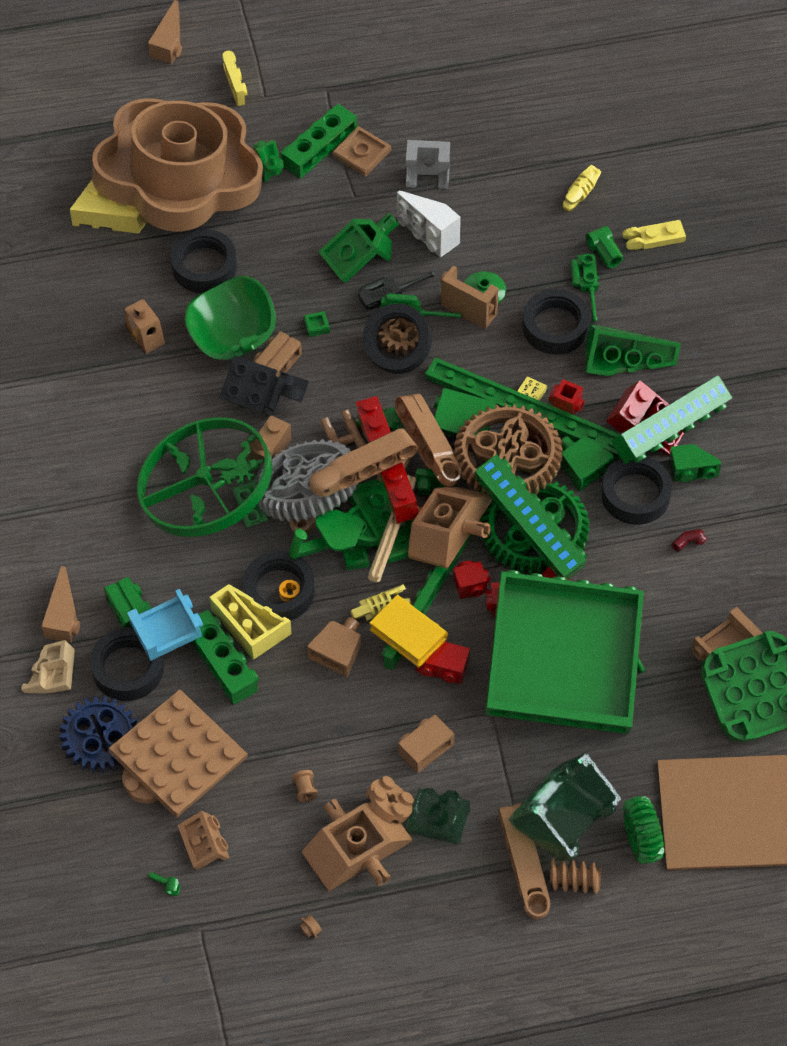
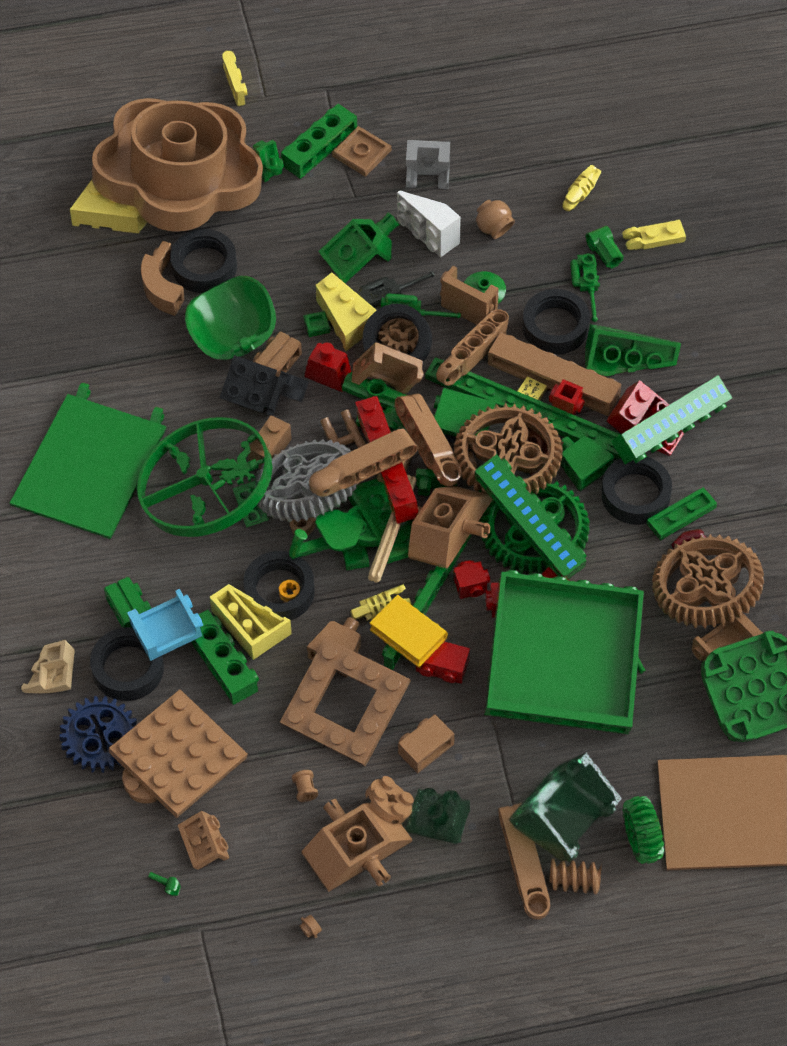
(60, 618): medium nougat slope -> none
(88, 464): none -> green flag
(138, 320): medium nougat torso -> none
(160, 292): none -> medium nougat arch
(165, 41): medium nougat slope -> none
(328, 366): none -> red torso
(343, 309): none -> light yellow wedge
(355, 745): none -> medium nougat plate
(369, 387): none -> green piece
(389, 366): none -> medium nougat panel
(473, 347): none -> medium nougat piece
(494, 218): none -> medium nougat piece
(545, 367): none -> medium nougat brick
(681, 513): none -> green plate
(692, 463): green slope -> none
(708, 581): none -> medium nougat gear

